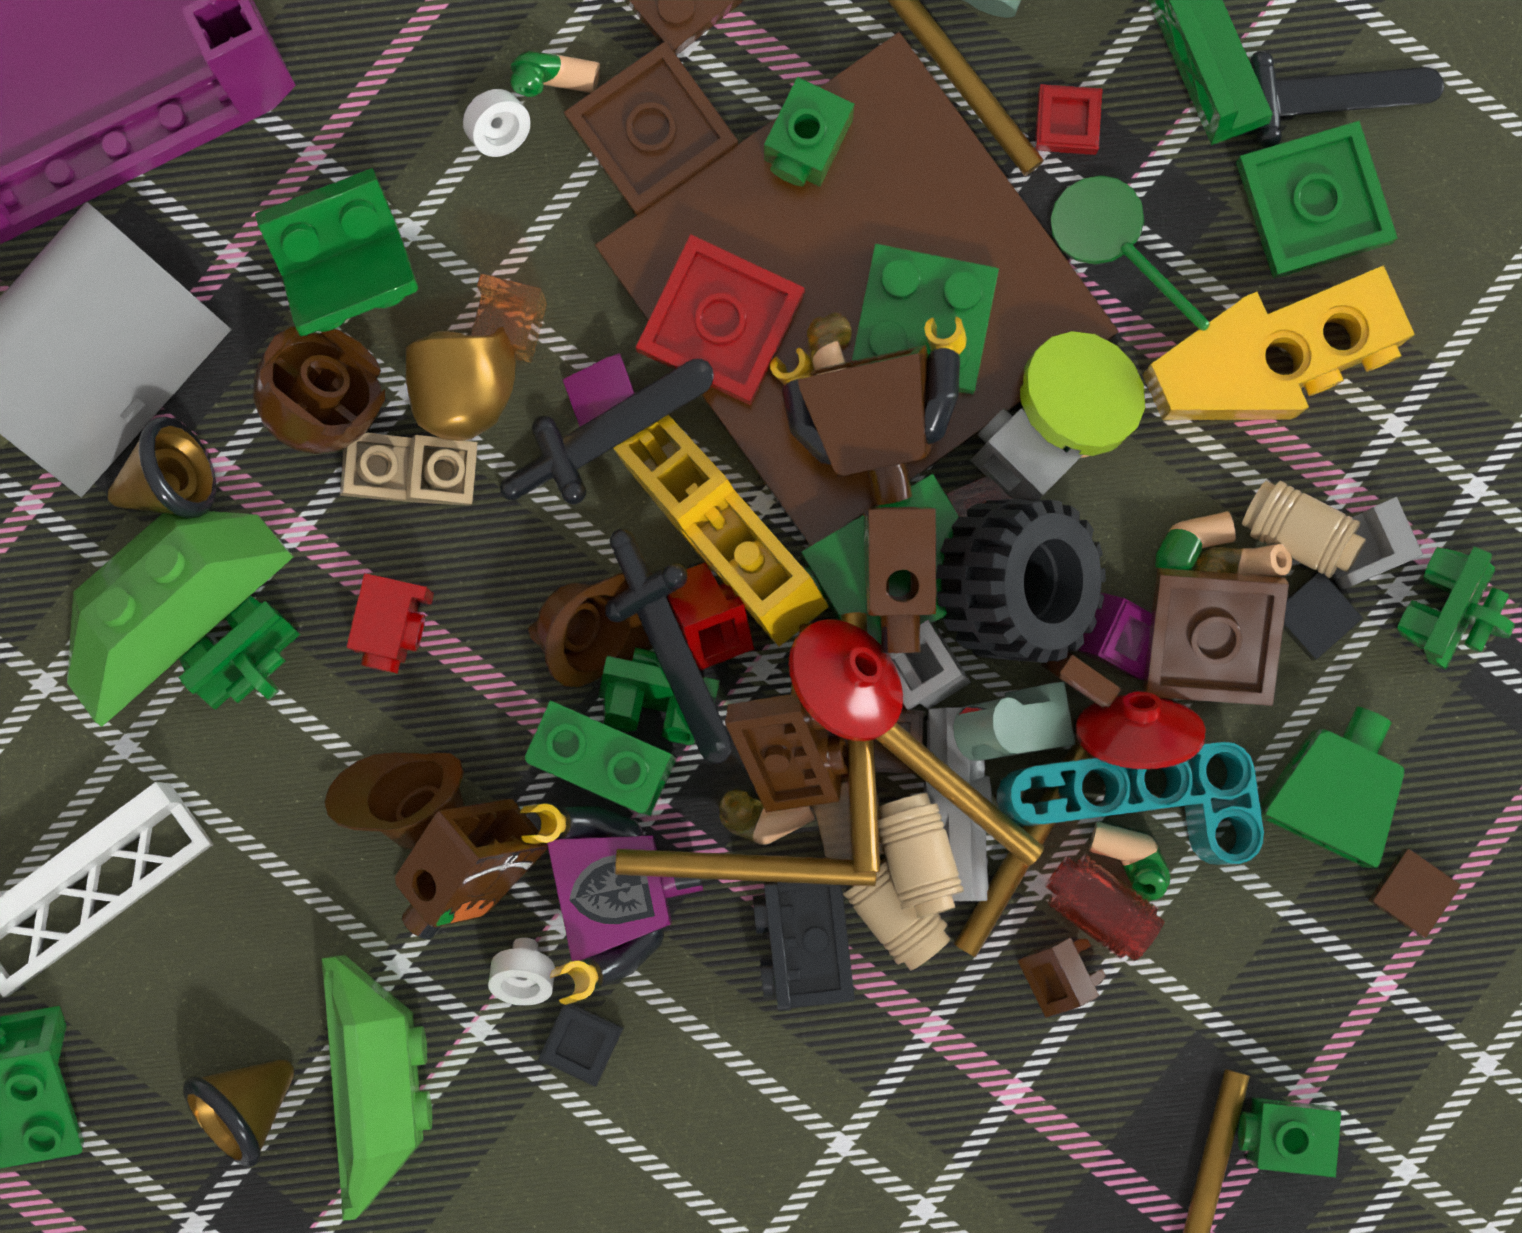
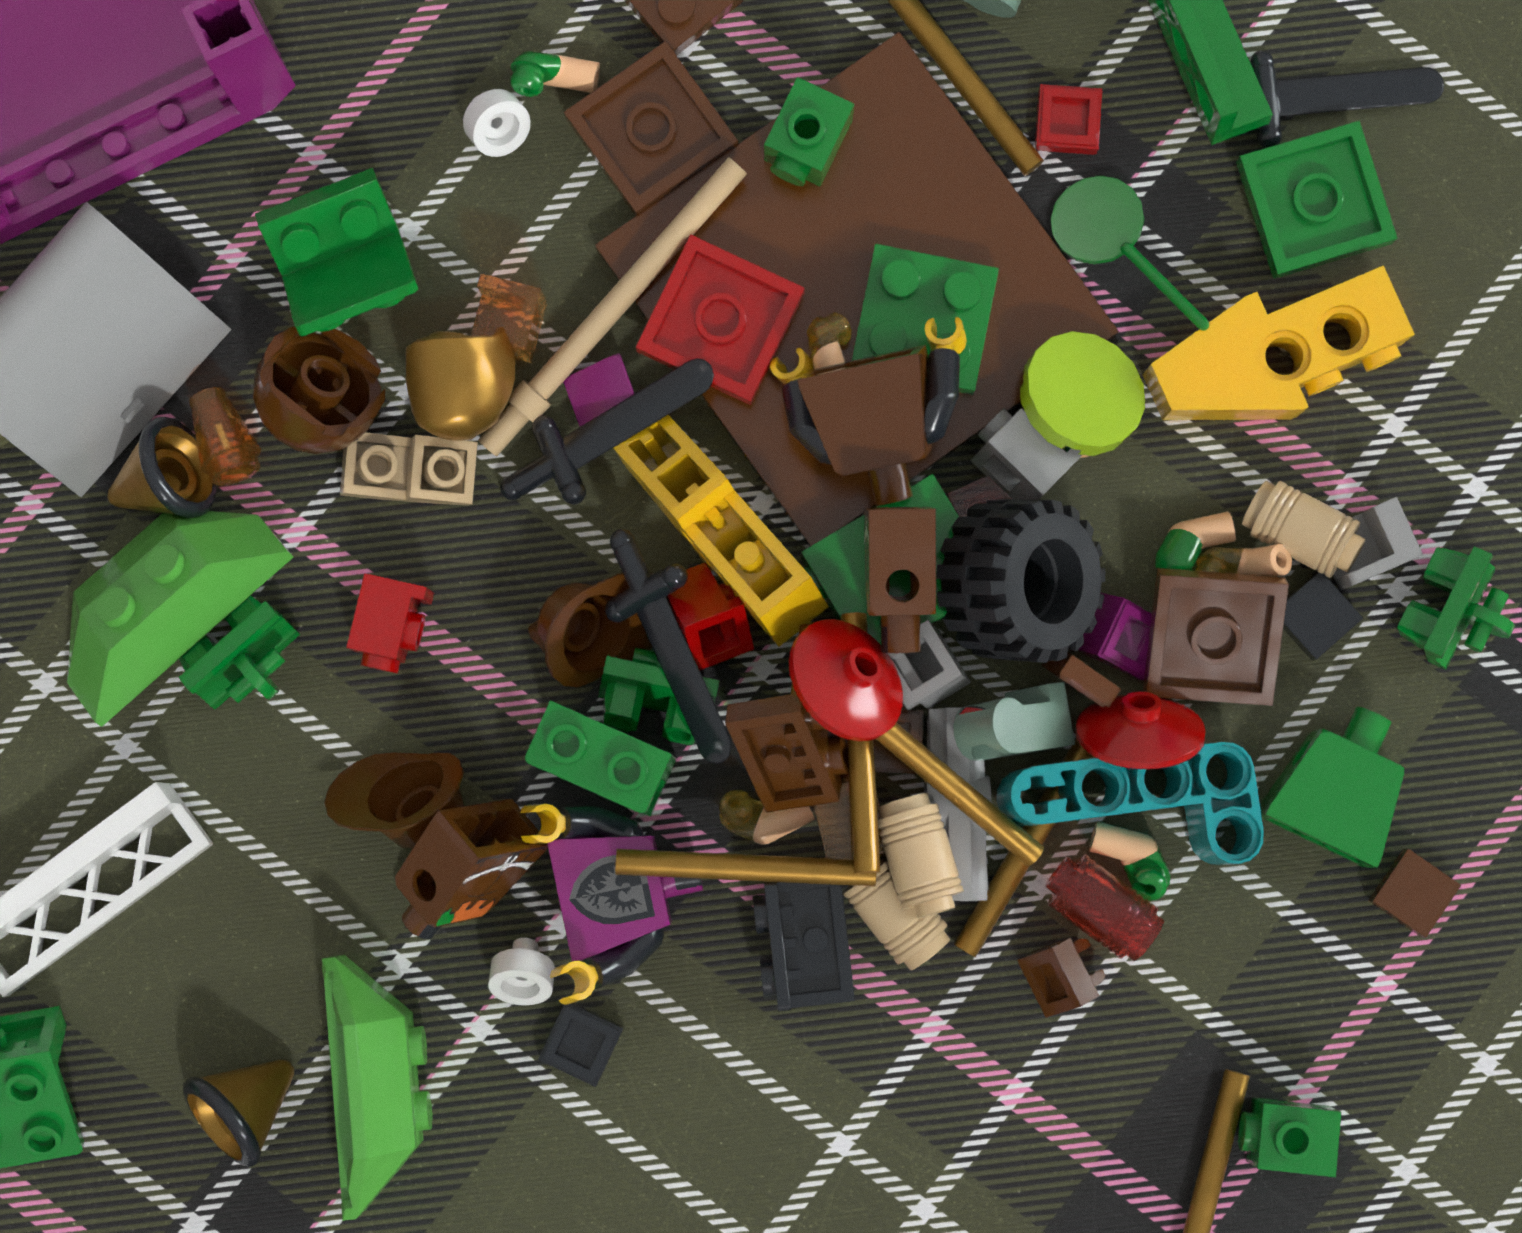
(222, 438): none -> clear orange cone
(531, 399): none -> tan bar

